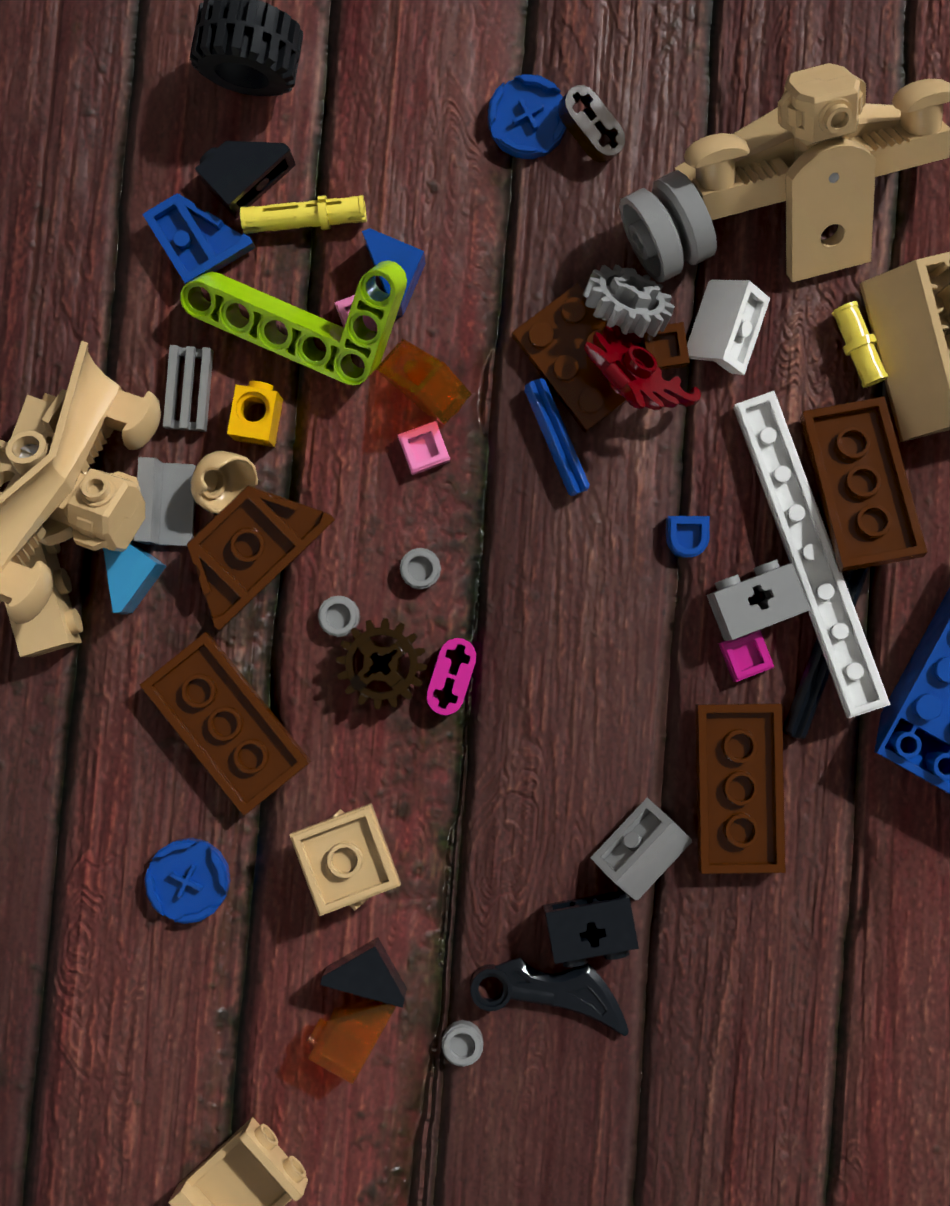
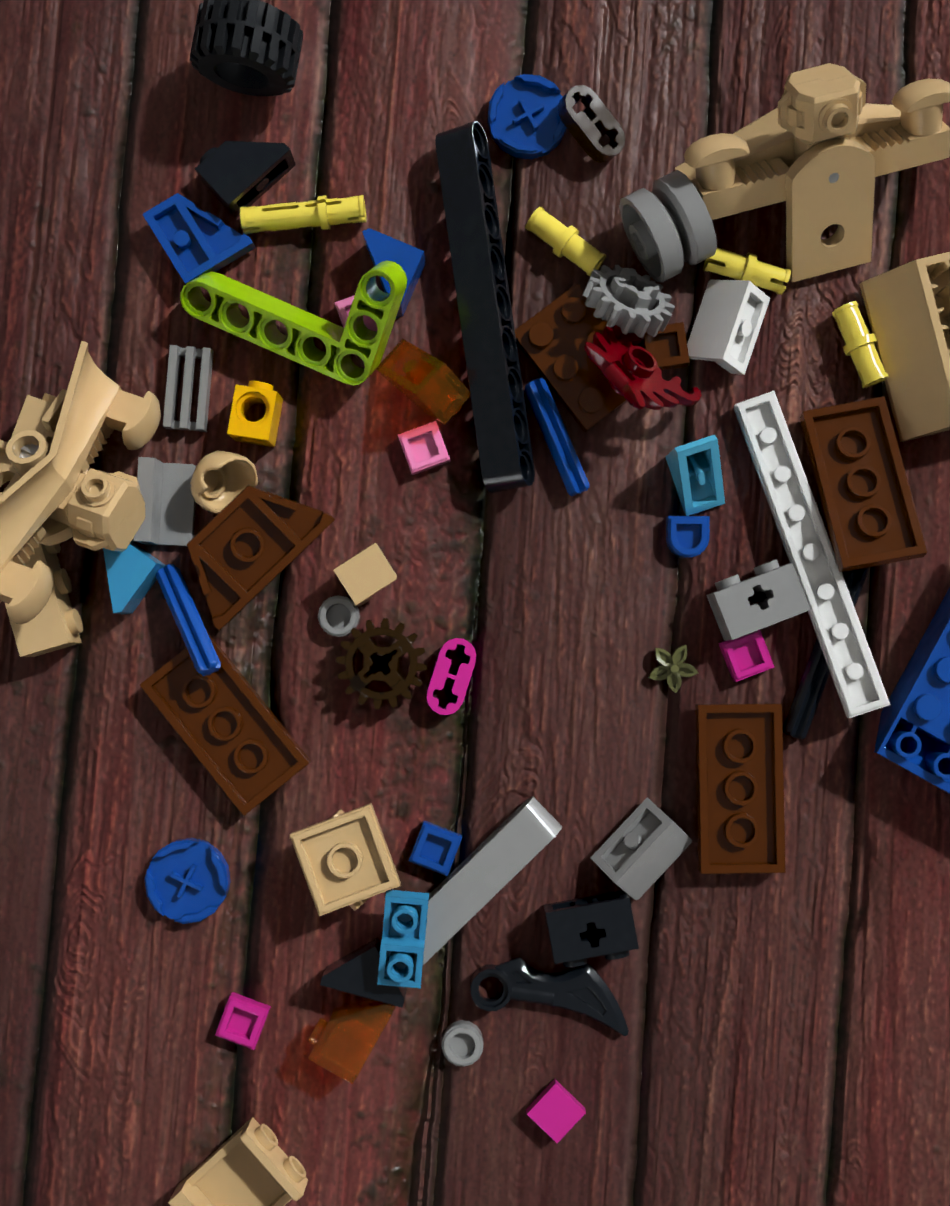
(188, 620): none -> blue axle
(243, 1020): none -> dark pink tile
(365, 574): none -> tan panel
(403, 939): none -> dark azure slope
(420, 568): light grey tile -> none
(435, 848): none -> blue tile
(485, 308): none -> black beam
(487, 872): none -> light grey beam
(555, 1111): none -> dark pink tile
(565, 241): none -> light yellow pin
(672, 667): none -> olive plant
(697, 474): none -> medium azure slope
(748, 268): none -> light yellow pin

